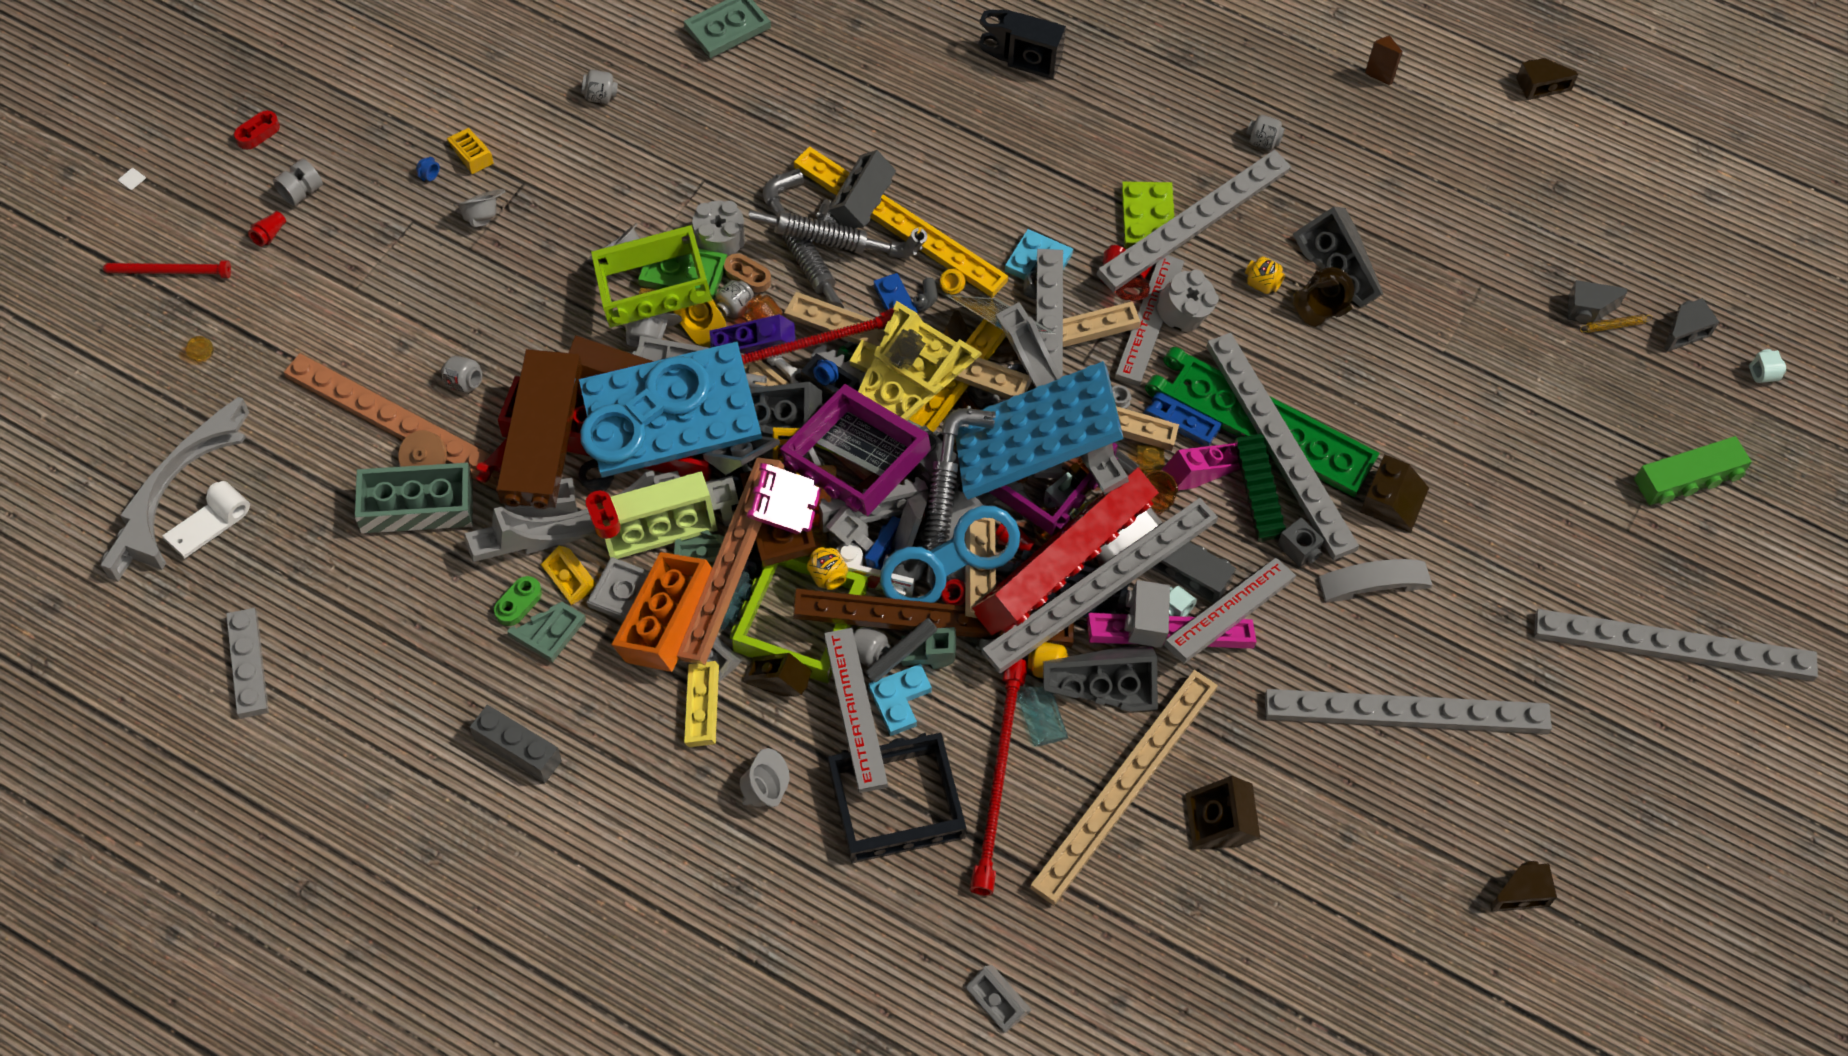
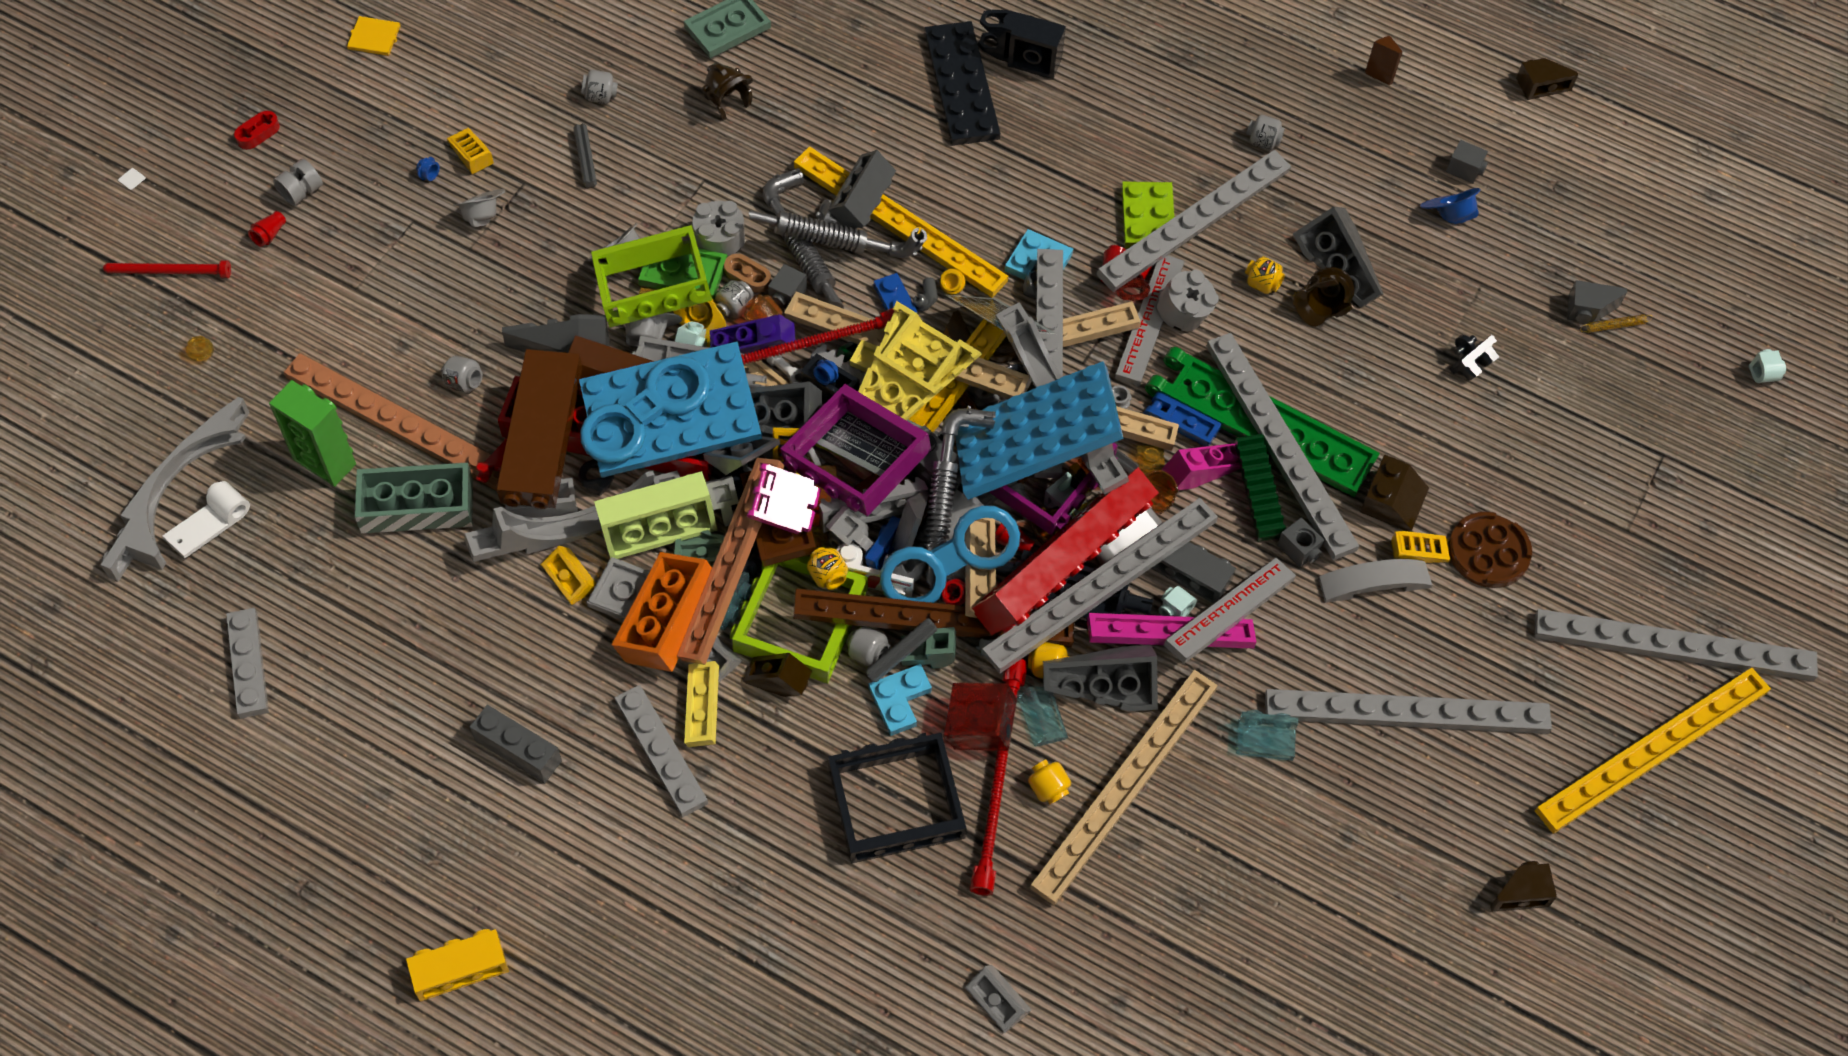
(313, 432): none -> bright green brick
(373, 36): none -> yellow piece
(422, 449): medium nougat piece -> none
(457, 964): none -> yellow brick
(520, 600): bright green plate -> none
(549, 631): sand green wing -> none
(556, 335): none -> dark grey wedge
(585, 155): none -> dark grey axle
(608, 512): red beam -> none
(661, 751): none -> light grey plate
(692, 333): none -> light aqua plate
(722, 82): none -> dark brown helmet
(765, 779): light grey piece -> none
(786, 284): none -> dark grey brick
(855, 710): light grey tile -> none
(905, 349): clear smoke brick -> none
(962, 83): none -> black plate
(980, 716): none -> clear red brick
(1049, 781): none -> yellow head
(1148, 613): light grey brick -> none
(1222, 814): dark brown slope -> none
(1266, 735): none -> clear light blue bracket
(1403, 538): none -> yellow slope
(1456, 207): none -> blue piece
(1467, 162): none -> dark grey brick
(1467, 364): none -> black hips
(1490, 550): none -> reddish brown tile
(1652, 750): none -> yellow plate
(1691, 323): dark grey slope -> none
(1693, 471): bright green brick -> none

